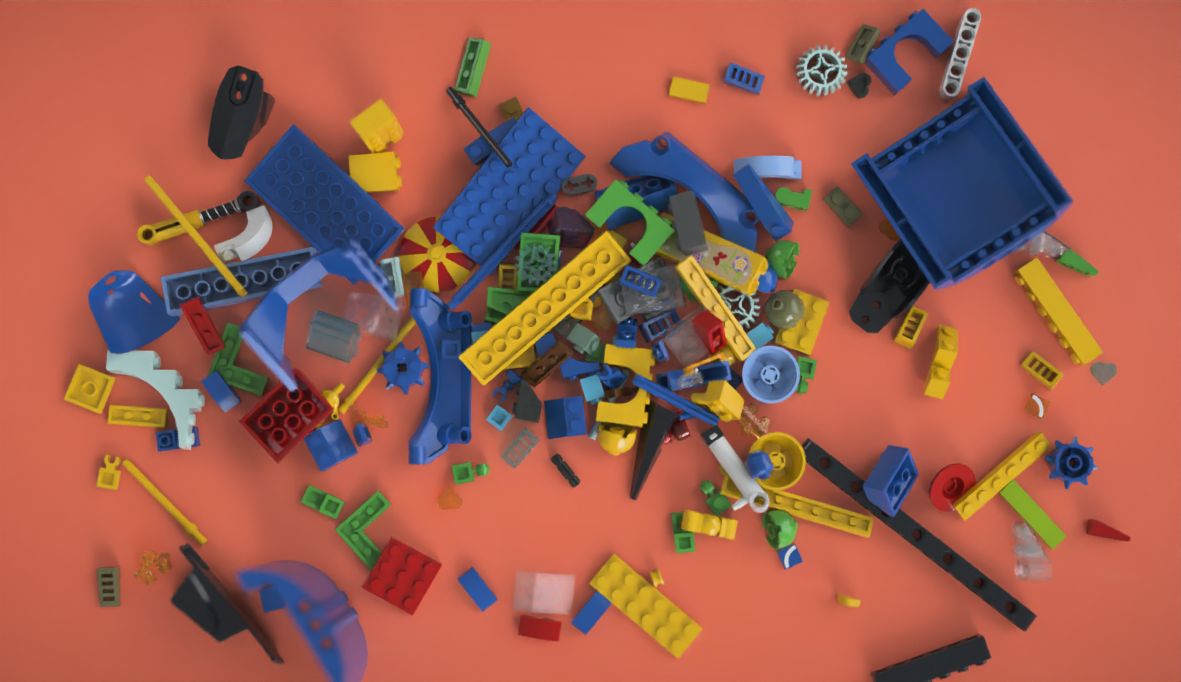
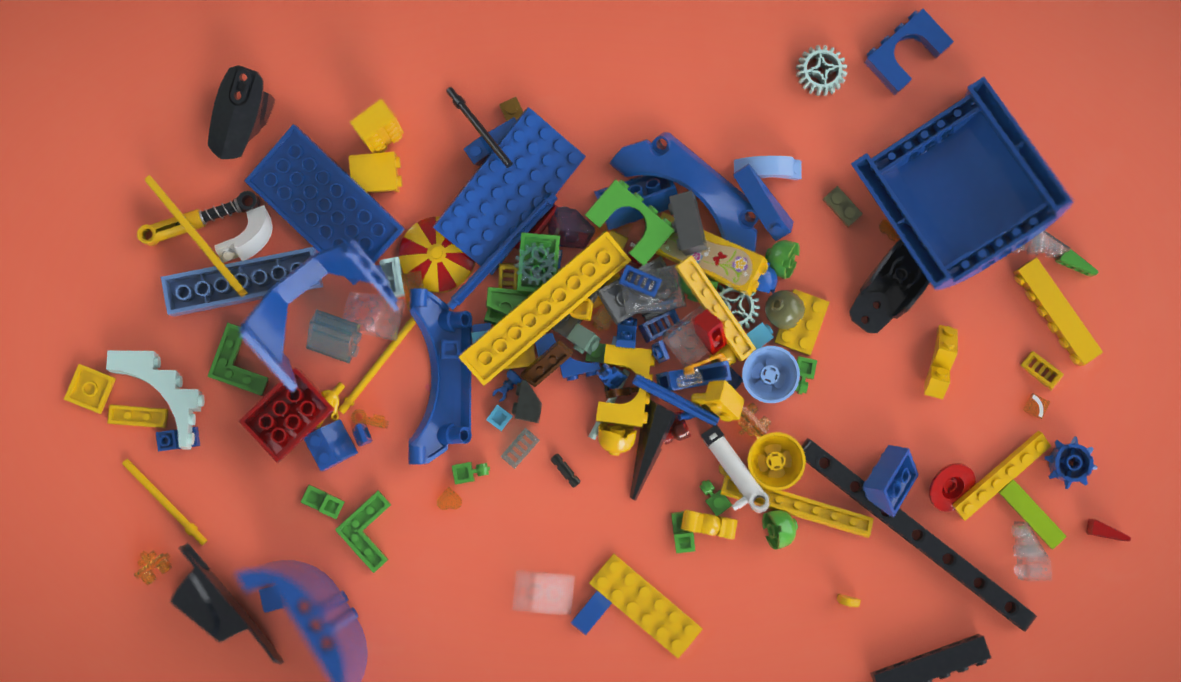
(109, 476): yellow plate -> none
(115, 571): olive slope -> none
(124, 316): blue piece -> none
(202, 325): red plate -> none
(220, 391): blue slope -> none
(401, 575): red plate -> none
(403, 379): blue brick -> none
(472, 67): bright green slope -> none
(477, 589): blue slope -> none
(539, 628): red slope -> none
(565, 417): blue slope -> none
(579, 180): dark grey beam -> none
(592, 389): medium azure brick -> none
(656, 577): yellow bush -> none
(689, 90): yellow tile -> none
(734, 82): blue slope -> none
(759, 465): blue head -> none
(789, 556): blue tile -> none
(793, 199): bright green leg -> none
(860, 84): pearl dark grey tile -> none
(863, 43): olive plate -> none
(906, 338): yellow slope -> none
(963, 46): white beam -> none
(1103, 372): clear light blue tile -> none

